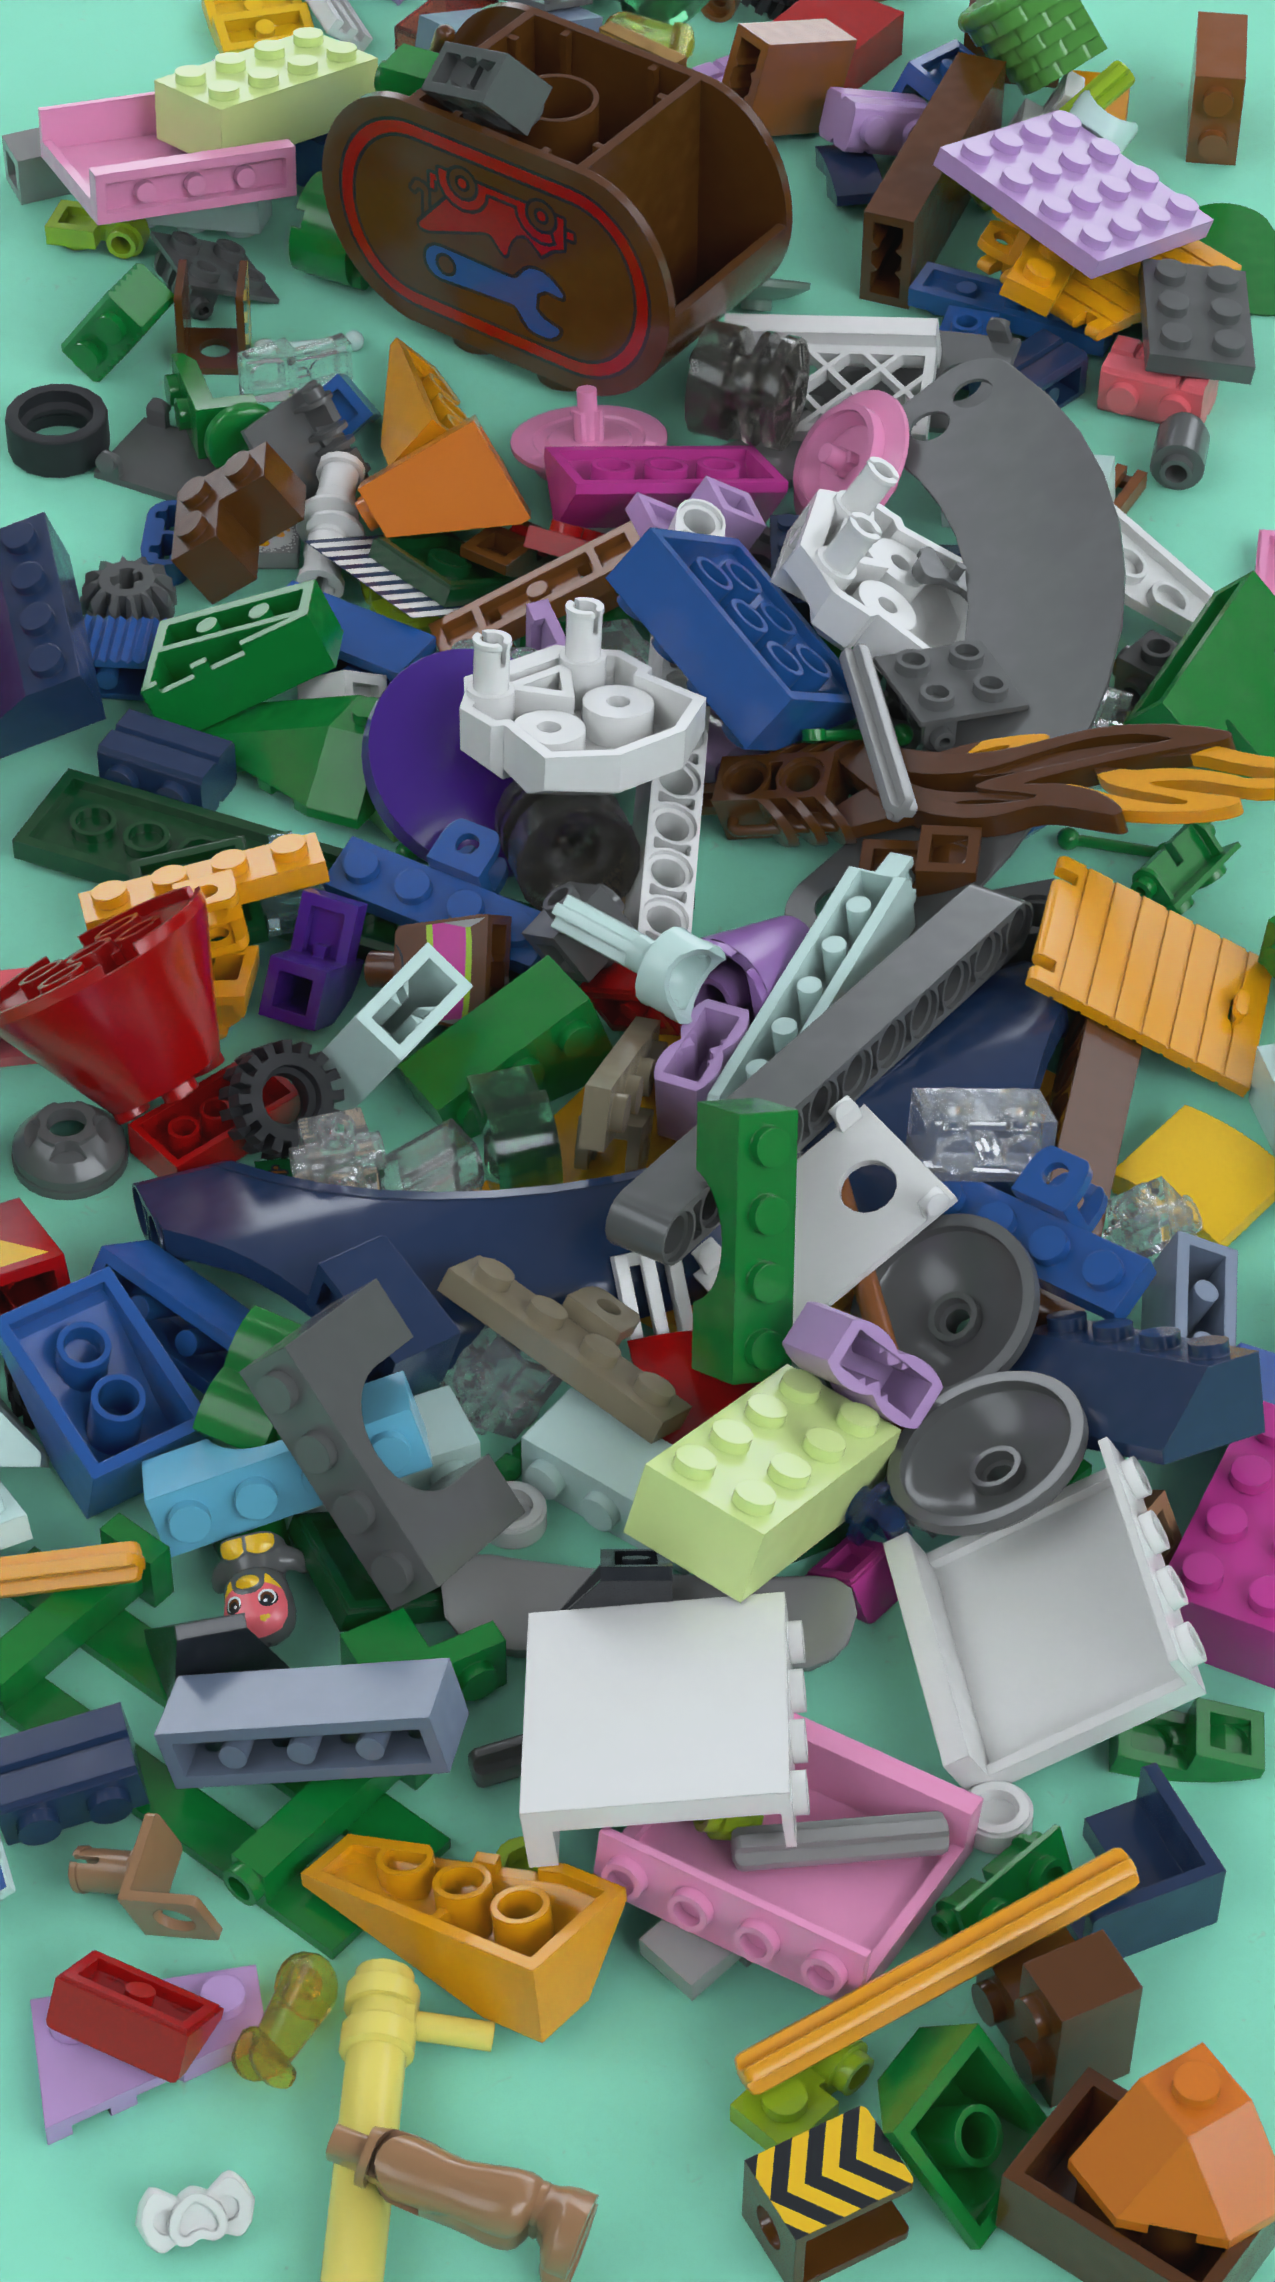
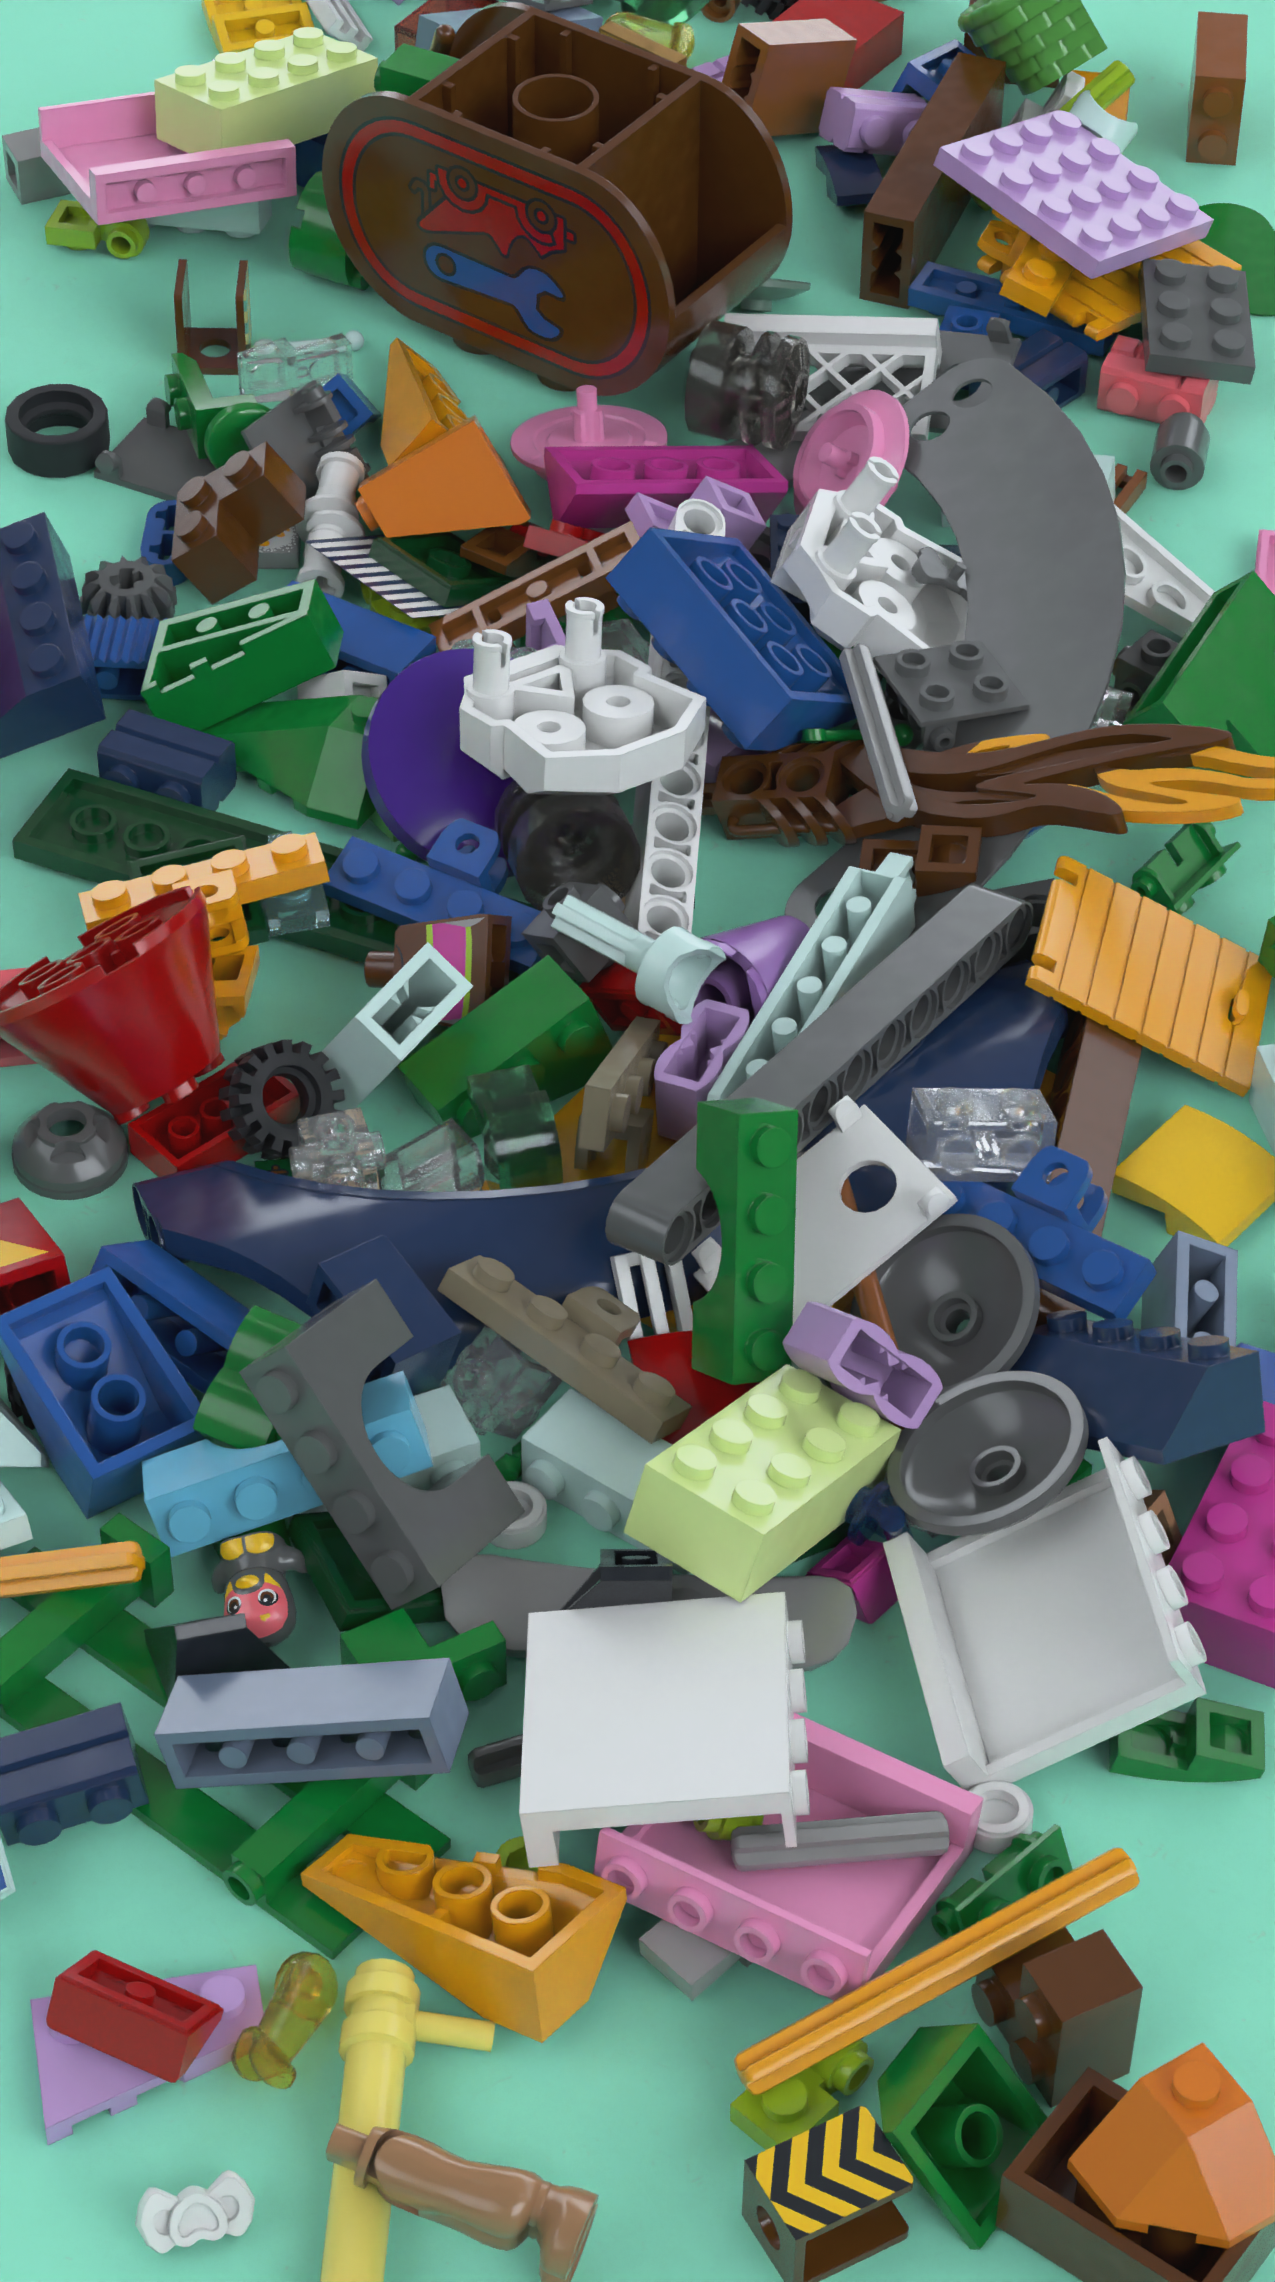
(117, 322): green brick -> none
(144, 1881): medium nougat bracket -> none
(211, 270): dark grey hinge -> none
(320, 970): dark purple brick -> none
(487, 88): dark grey brick -> none
(1069, 839): green hinge -> none
(1149, 1217): clear brick -> none
(1174, 1864): dark blue panel -> none

